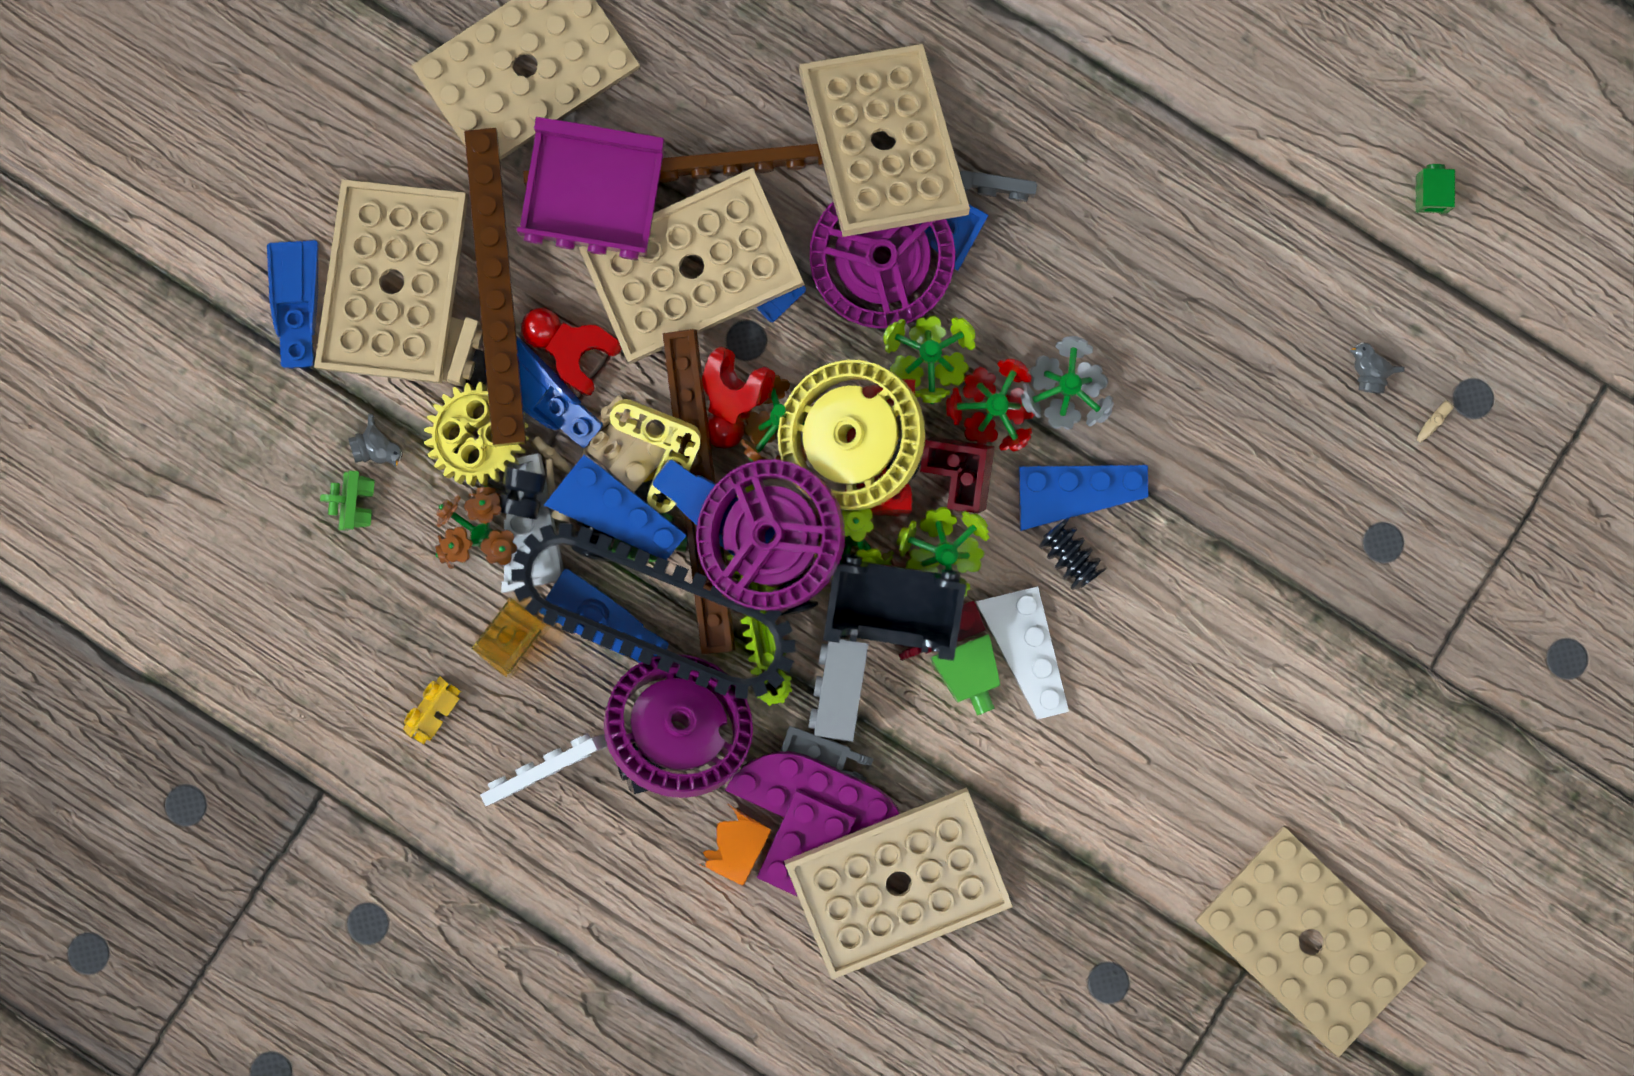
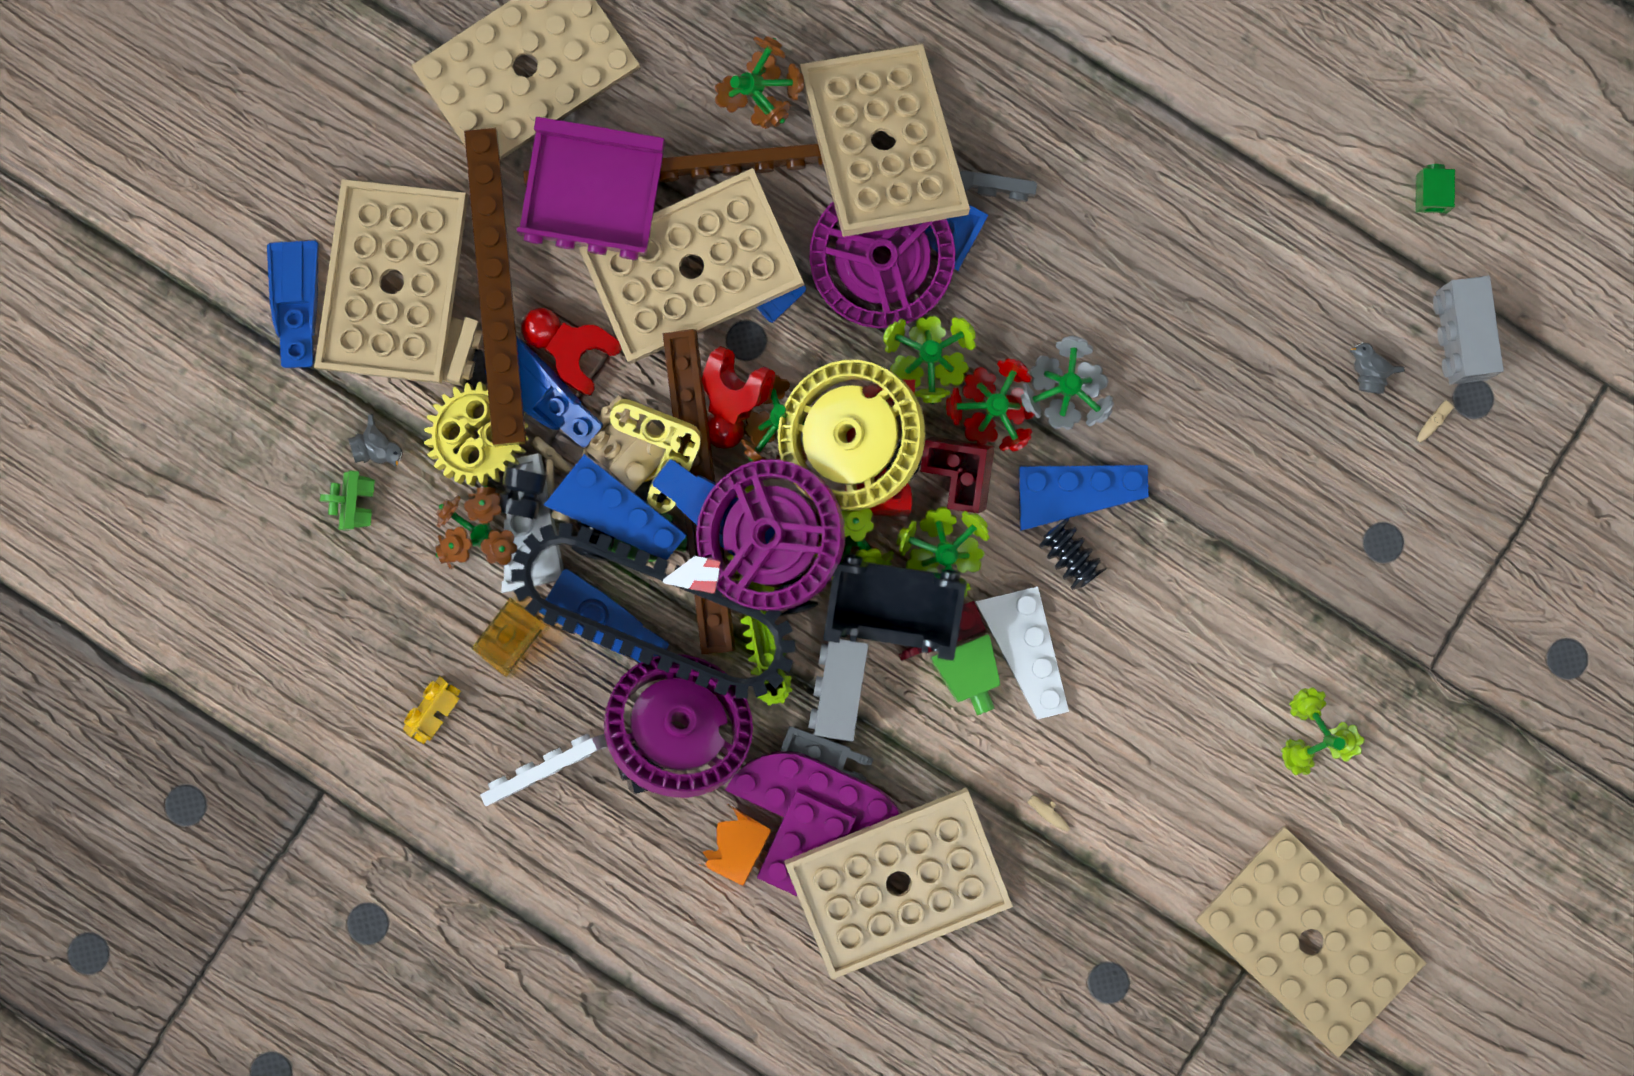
(696, 574): none -> white sticker
(764, 73): none -> dark orange plant
(1048, 812): none -> tan helmet
(1341, 741): none -> lime plant
(1468, 330): none -> light grey brick

